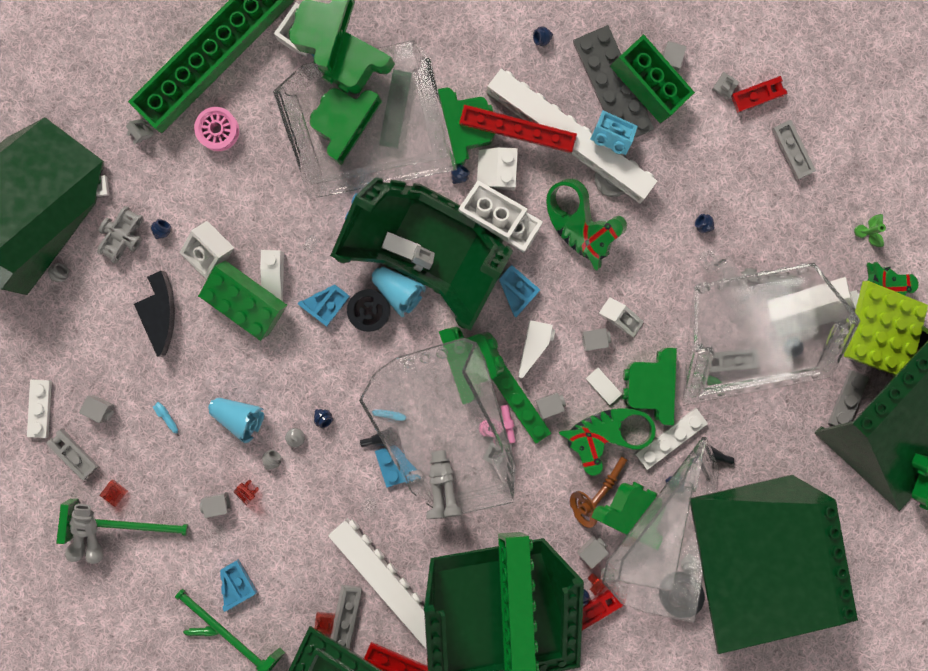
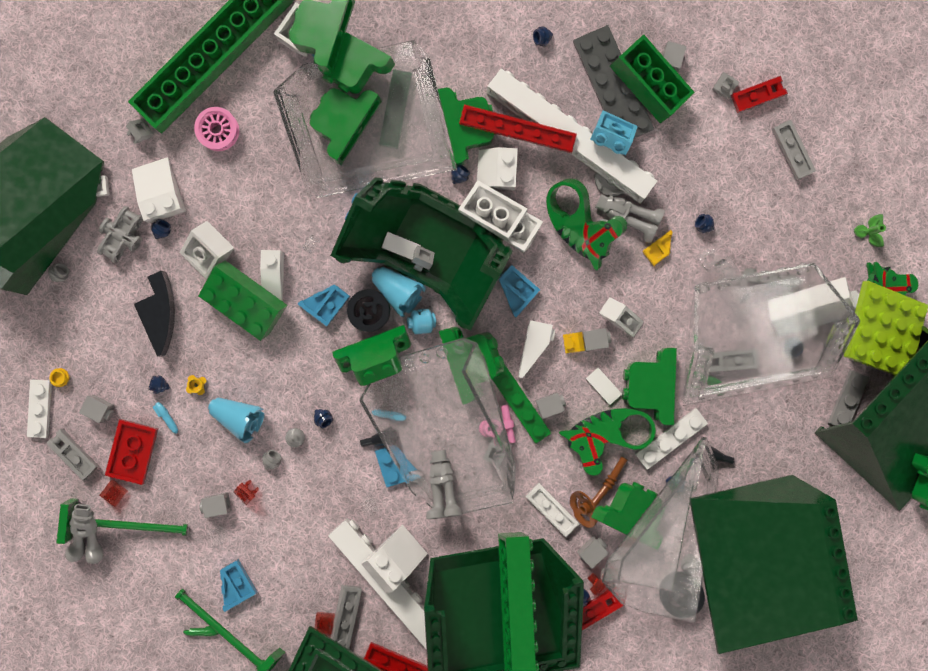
(59, 377): none -> yellow plate
(131, 452): none -> red plate
(157, 191): none -> white slope
(158, 384): none -> dark blue plate
(192, 380): none -> yellow plate
(375, 356): none -> green brick
(394, 559): none -> white slope
(421, 321): none -> medium azure head
(552, 509): none -> white tile
(573, 342): none -> yellow plate
(619, 207): none -> light grey piece
(659, 249): none -> yellow tile

